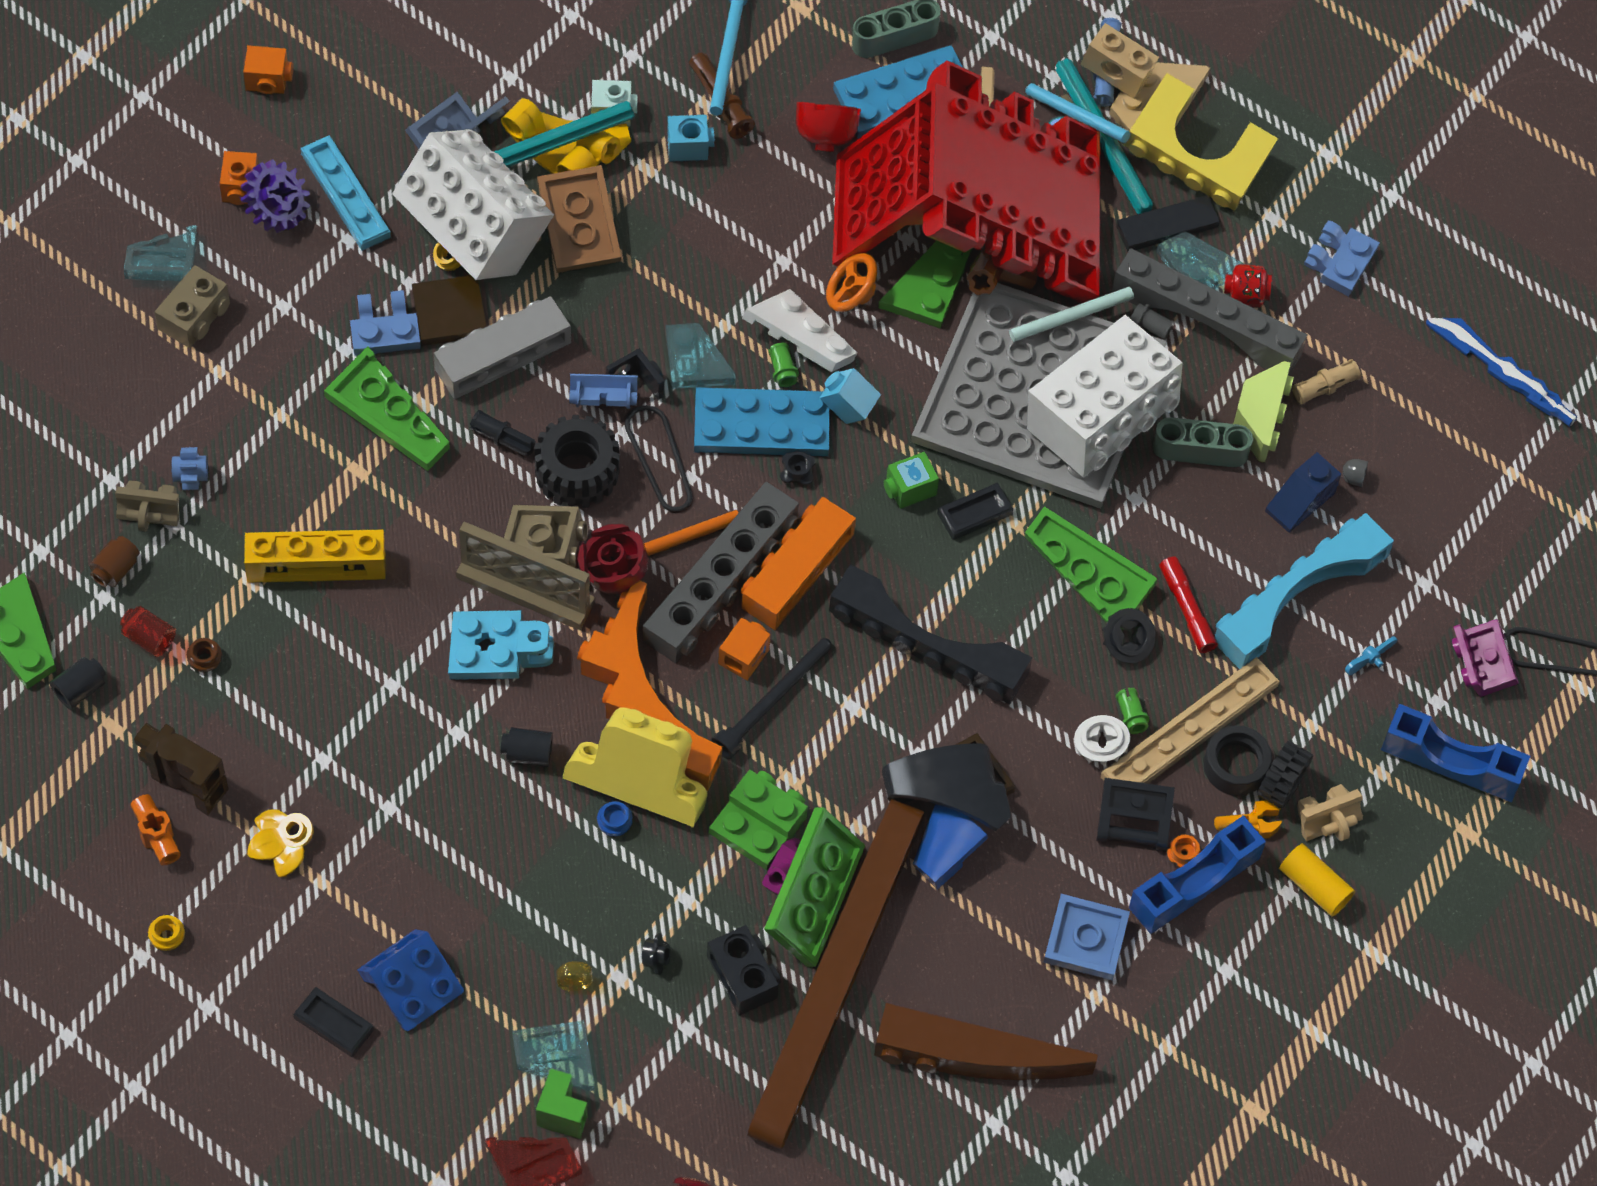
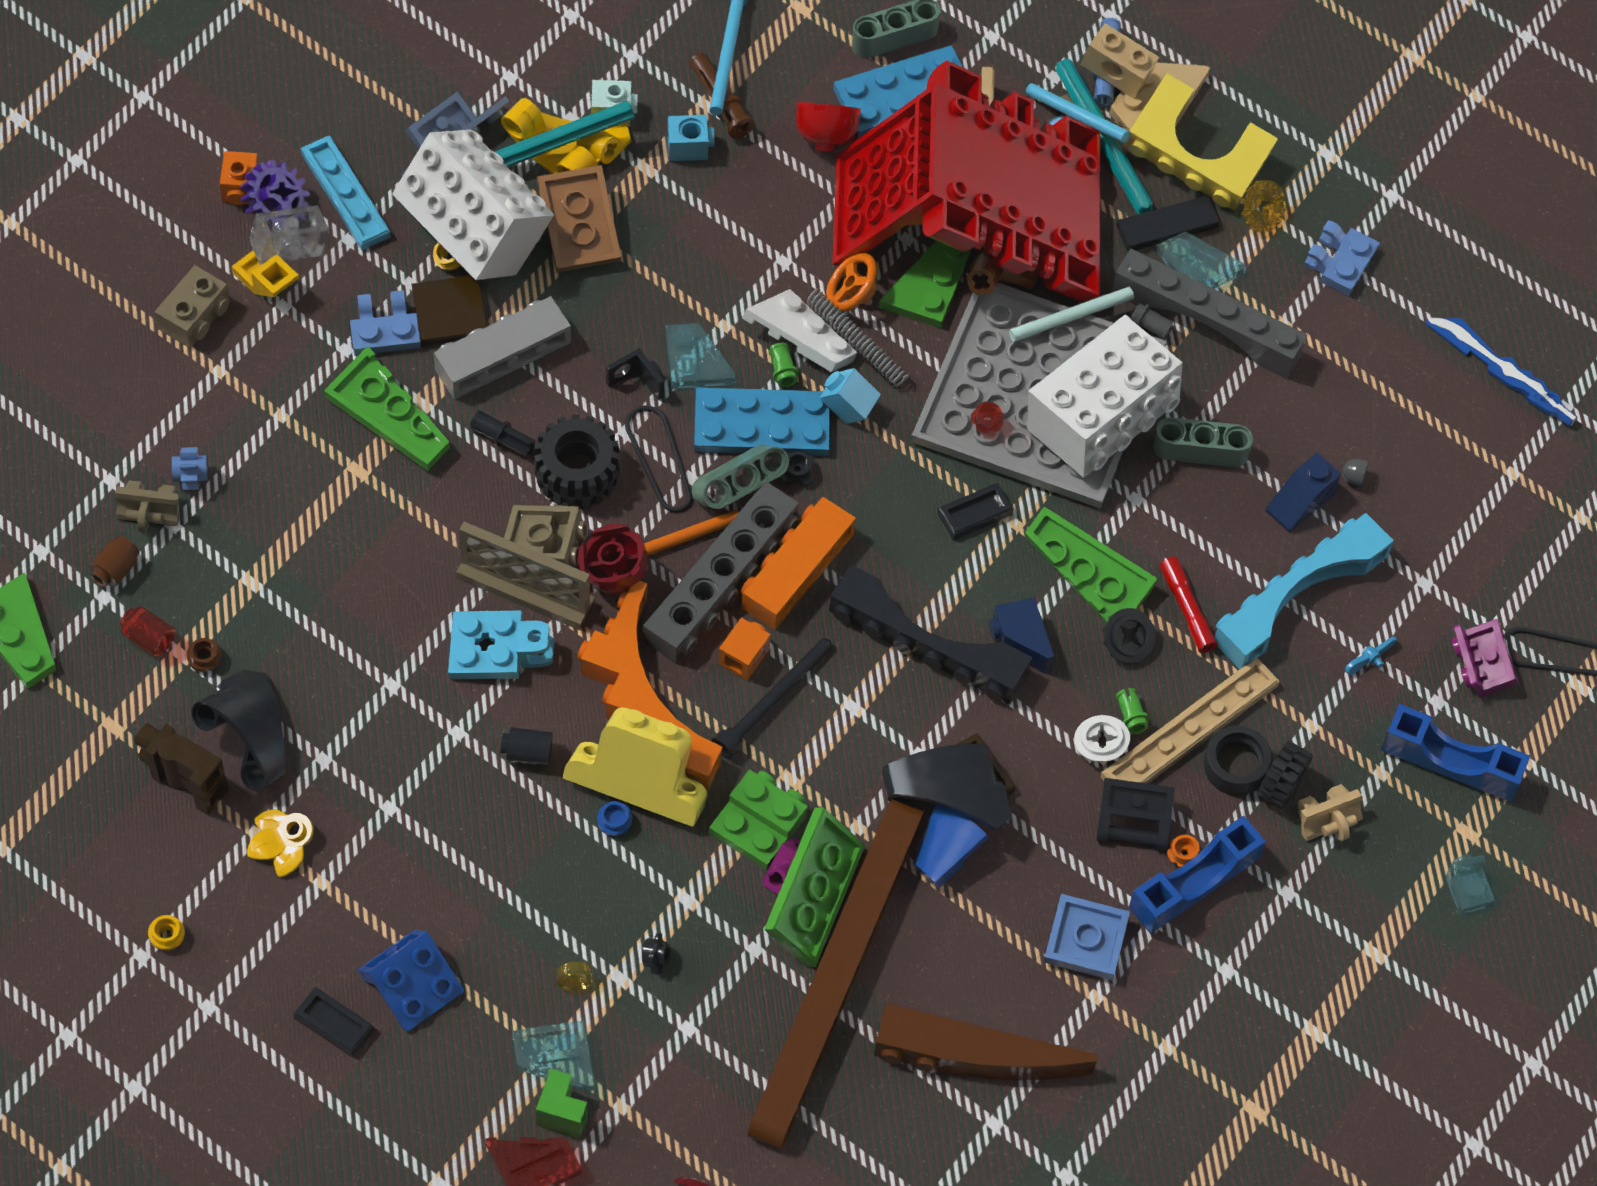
(78, 682): black brick -> none
(159, 841): orange axle -> none
(162, 257): clear light blue wing -> none
(252, 710): none -> black panel
(267, 69): orange brick -> none
(267, 278): none -> yellow slope
(289, 234): none -> clear brick
(315, 555): yellow brick -> none
(603, 389): medium blue hinge -> none
(725, 476): none -> sand green beam
(736, 971): black brick -> none
(848, 323): none -> light grey piece
(911, 480): bright green brick -> none
(988, 410): none -> clear red plate
(1023, 629): none -> dark blue slope
(1249, 285): red head -> none
(1261, 809): light orange bar -> none
(1262, 407): yellowish green slope -> none
(1272, 213): none -> clear yellow gear
(1317, 879): yellow pin -> none
(1326, 381): tan pin -> none
(1469, 884): none -> clear light blue bracket

